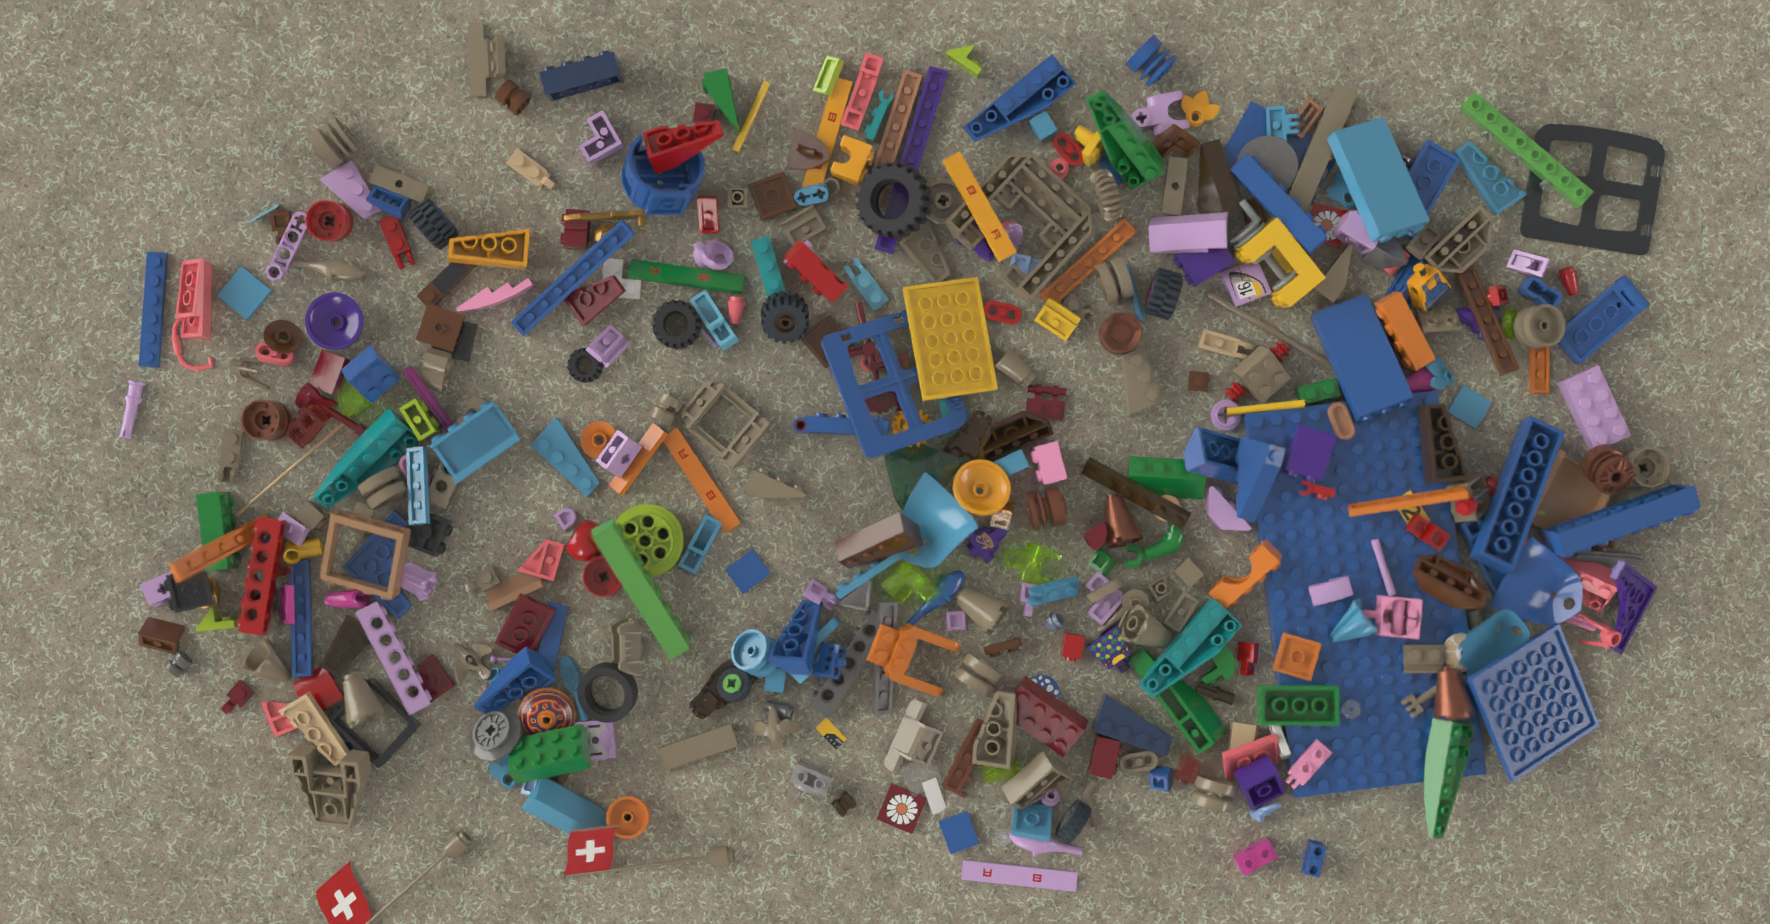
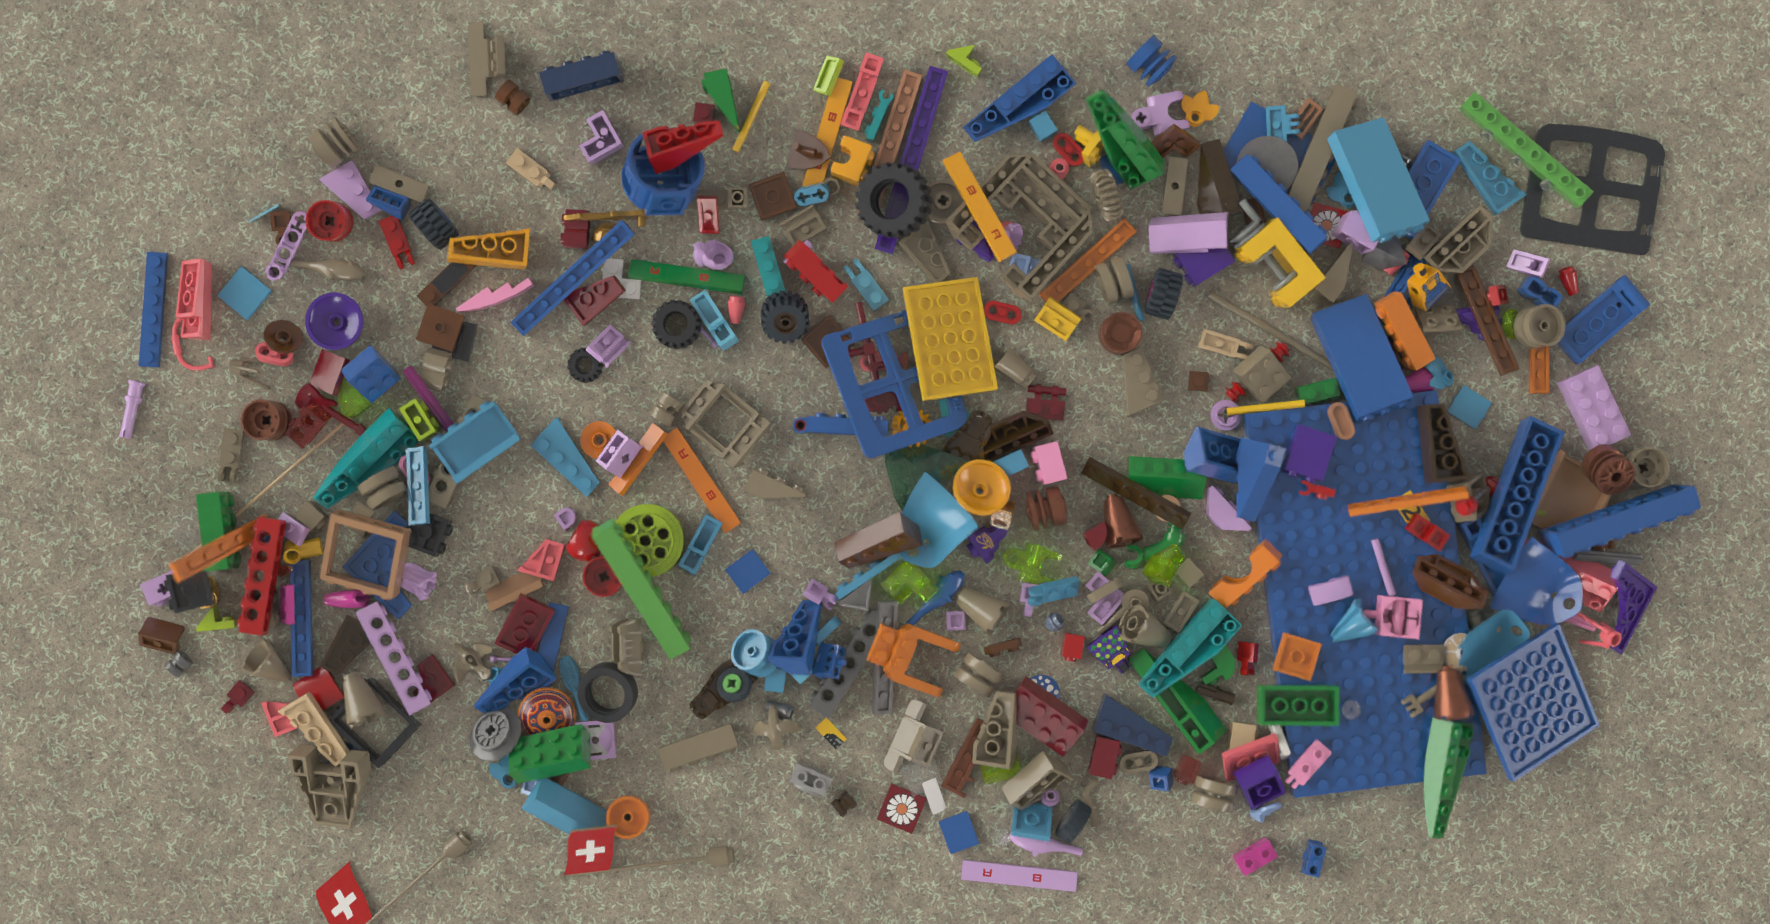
(1164, 565): none -> clear neon green slope
(1245, 283): slope -> none

